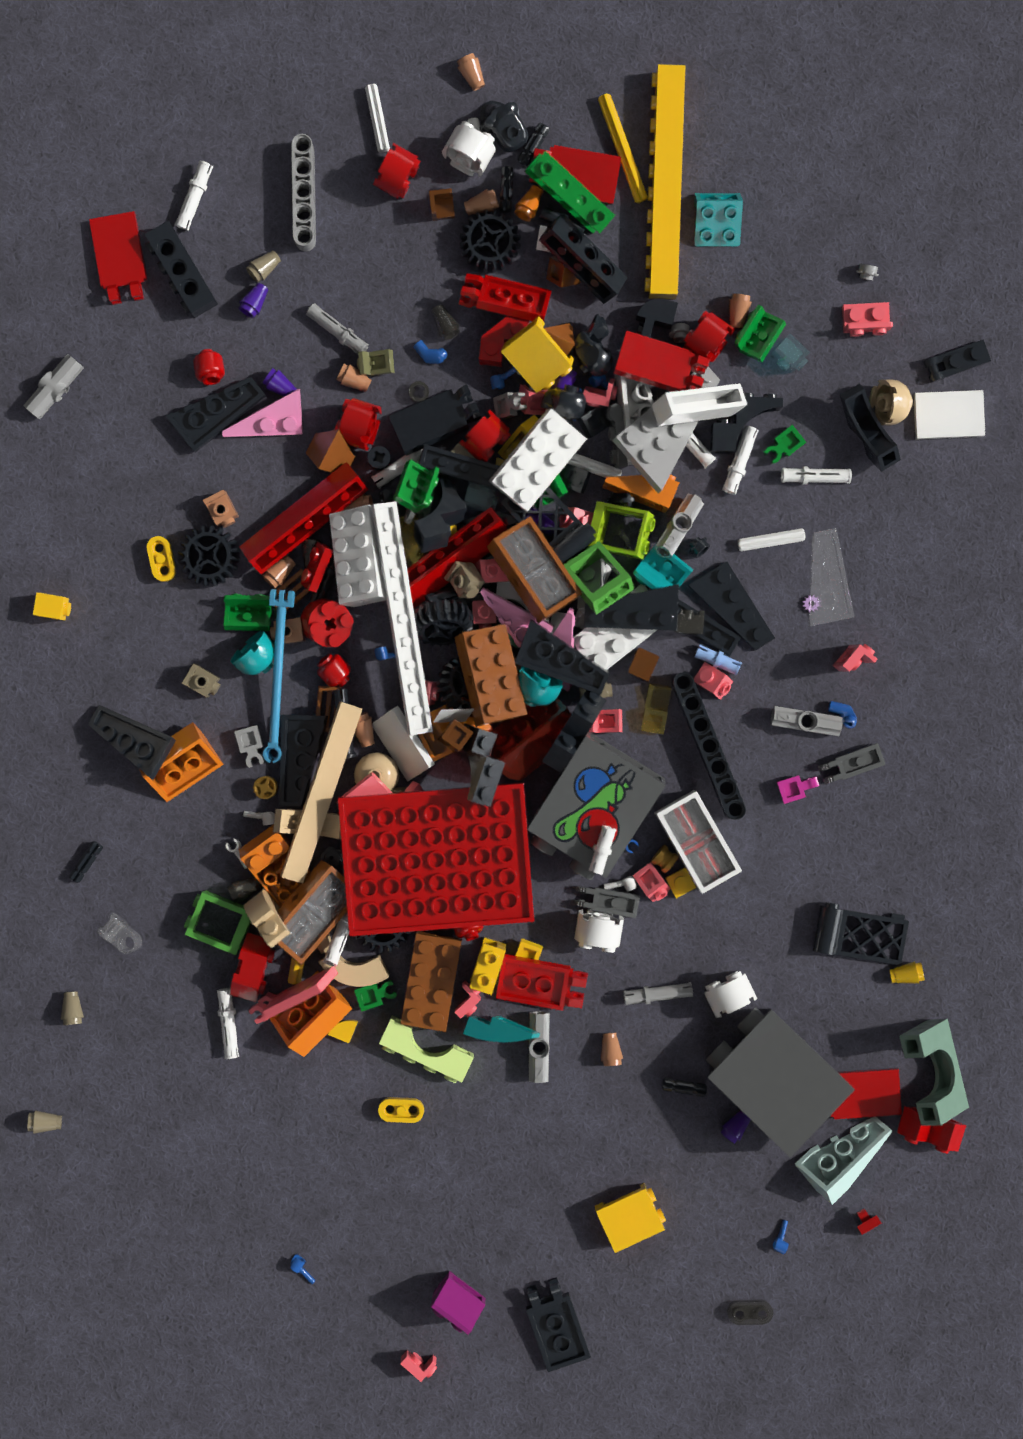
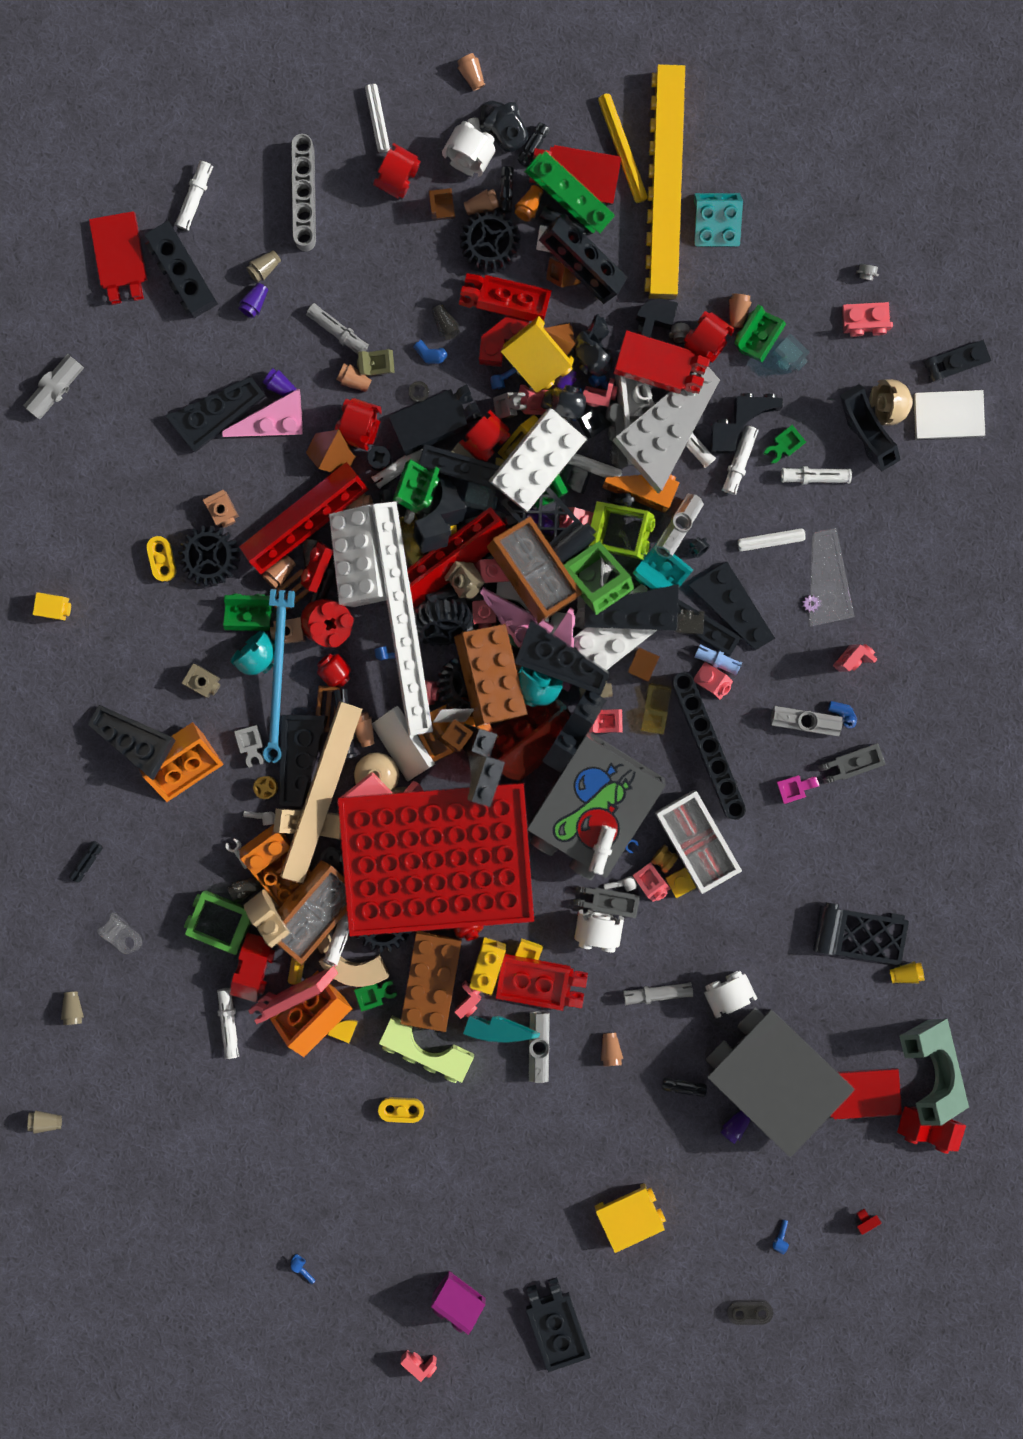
(209, 367): red head -> none
(699, 404): white brick -> none
(841, 1162): light aqua wedge -> none

